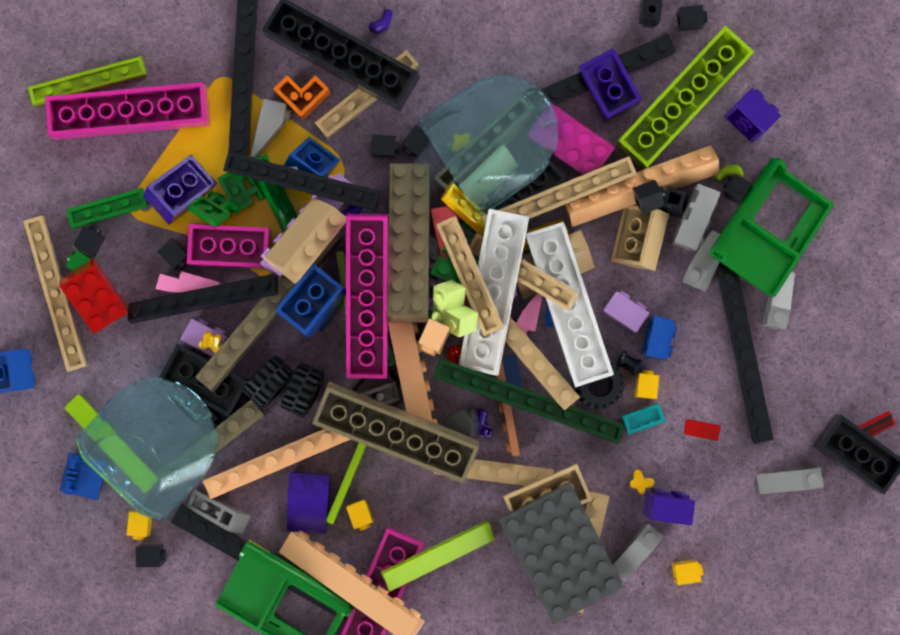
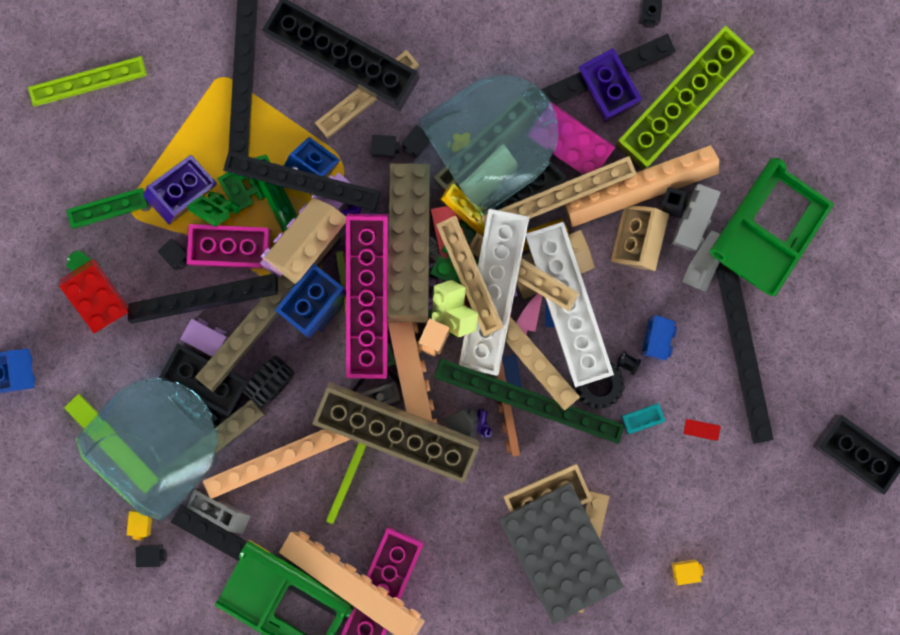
(56, 300): tan plate -> none
(80, 478): blue hinge -> none
(89, 240): black brick -> none
(127, 111): dark pink brick -> none
(185, 283): bright pink slope -> none
(210, 341): yellow piece -> none
(270, 123): light grey slope -> none
(302, 100): orange brick -> none
(302, 389): black tyre -> none
(308, 502): dark purple slope -> none
(360, 514): yellow brick -> none
(381, 24): dark purple arm -> none
(437, 556): lime tile -> none
(453, 352): red arm -> none
(506, 472): tan plate -> none
(625, 311): lavender brick -> none
(636, 550): light grey slope -> none
(641, 483): yellow piece -> none
(647, 384): yellow brick -> none
(649, 196): black brick -> none
(668, 507): dark purple brick -> none
(691, 17): black brick -> none
(729, 170): lime arm -> none
(736, 188): black brick -> none
(752, 115): dark purple brick -> none
(779, 306): light grey slope -> none
(790, 480): light grey slope -> none
(878, 424): sticker -> none

